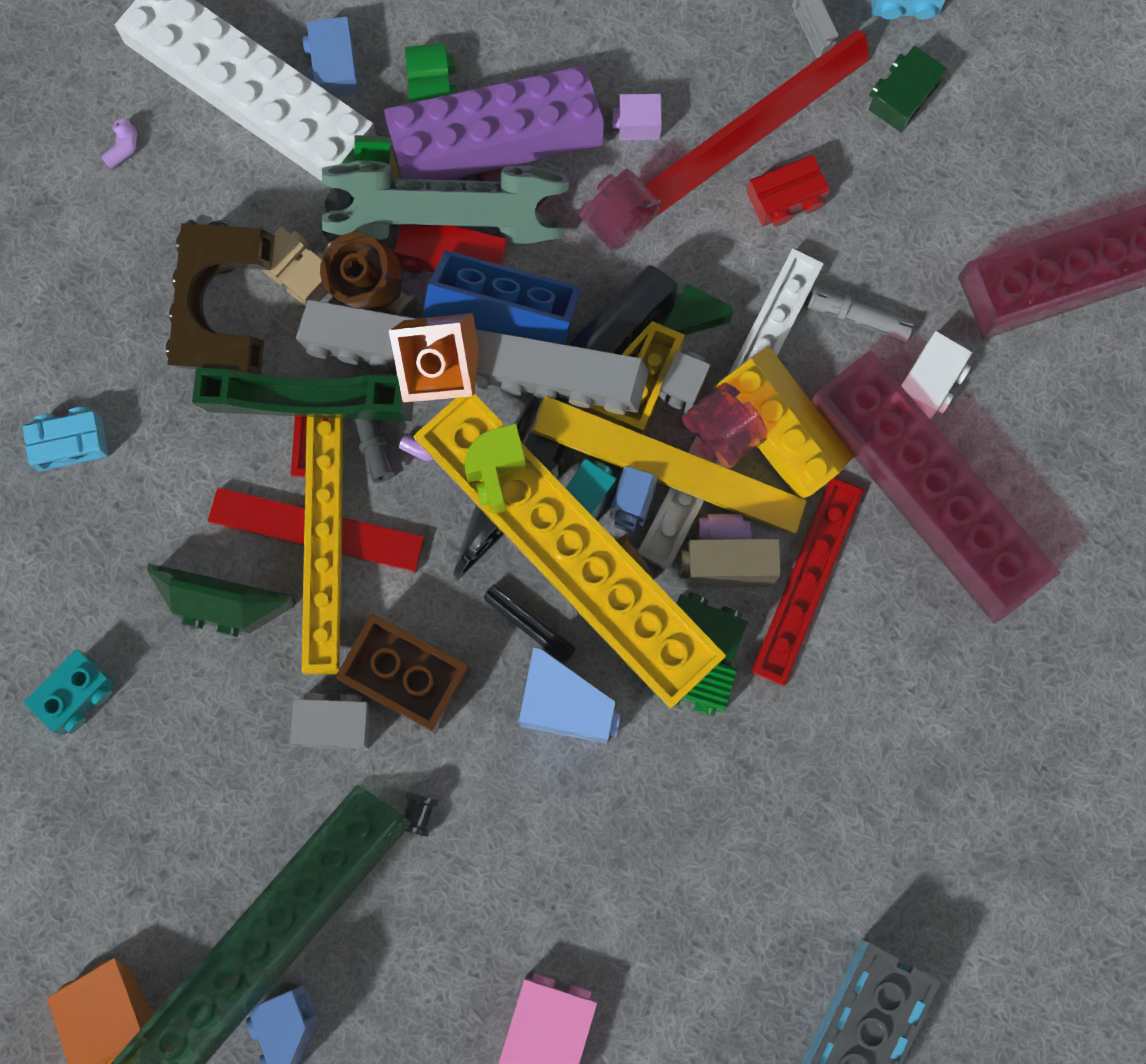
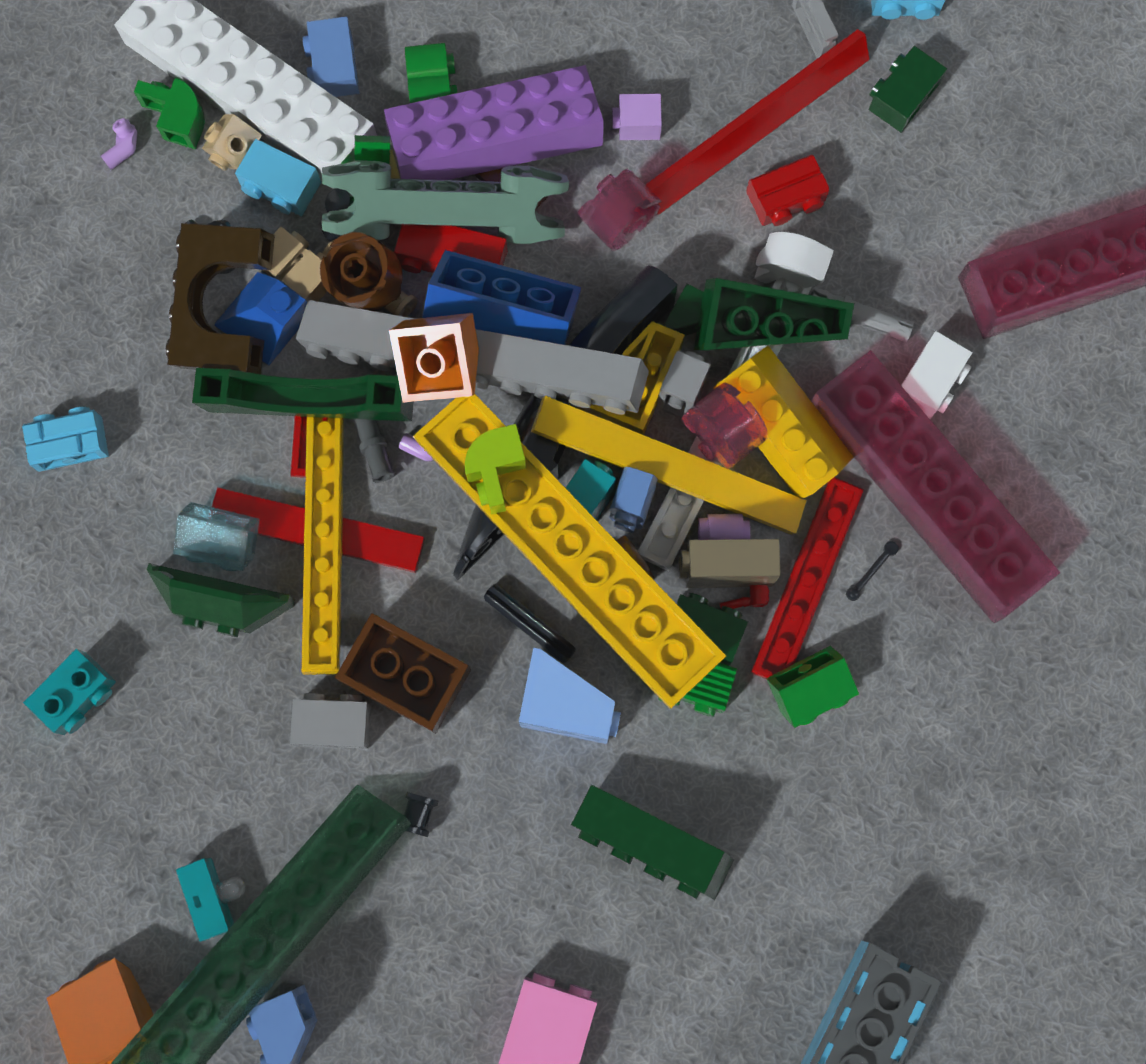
(181, 113): none -> green brick
(209, 897): none -> teal piece
(216, 536): none -> clear light blue brick
(229, 141): none -> tan brick
(265, 311): none -> blue slope
(277, 178): none -> medium azure brick
(653, 842): none -> dark green wedge
(756, 315): none -> dark green wedge
(758, 598): none -> red hand
(793, 258): none -> white brick
(813, 686): none -> green brick
(890, 549): none -> black hinge

